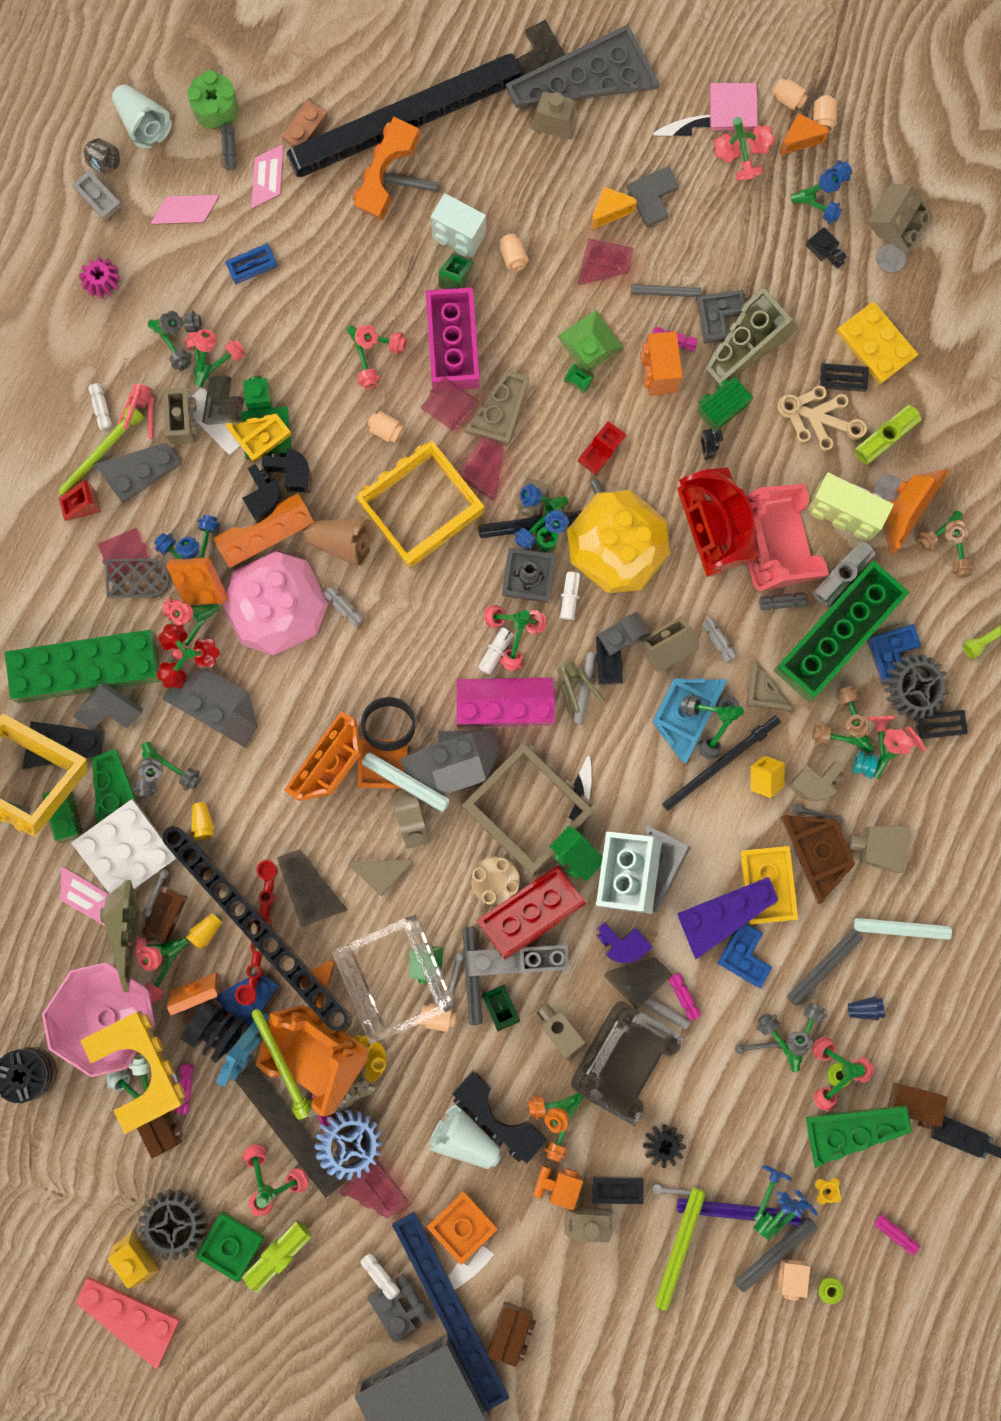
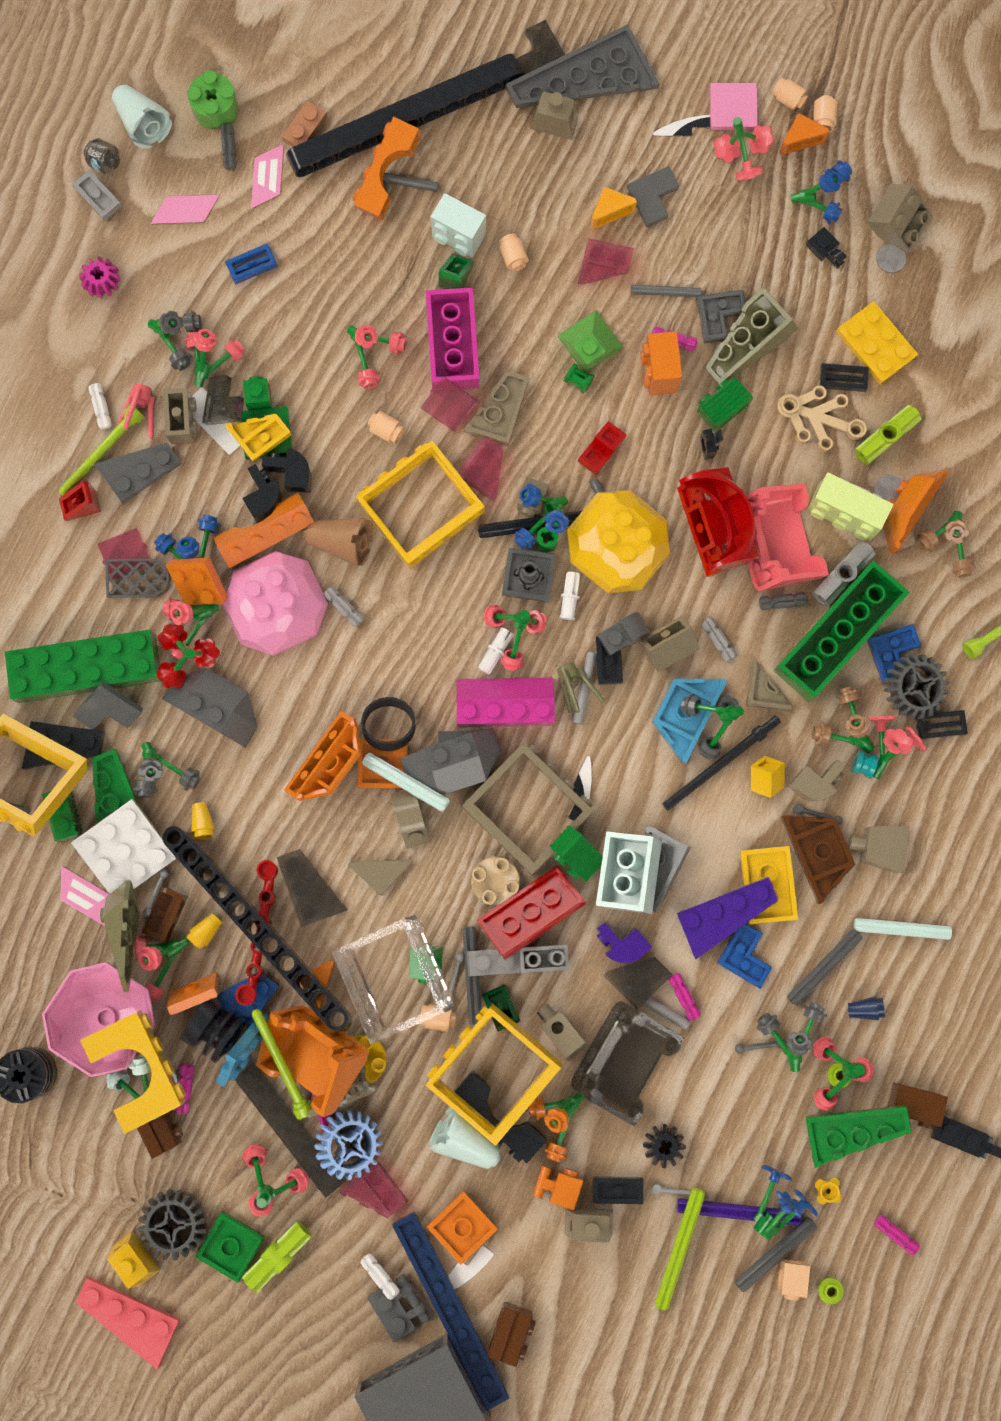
(492, 1133): none -> yellow window

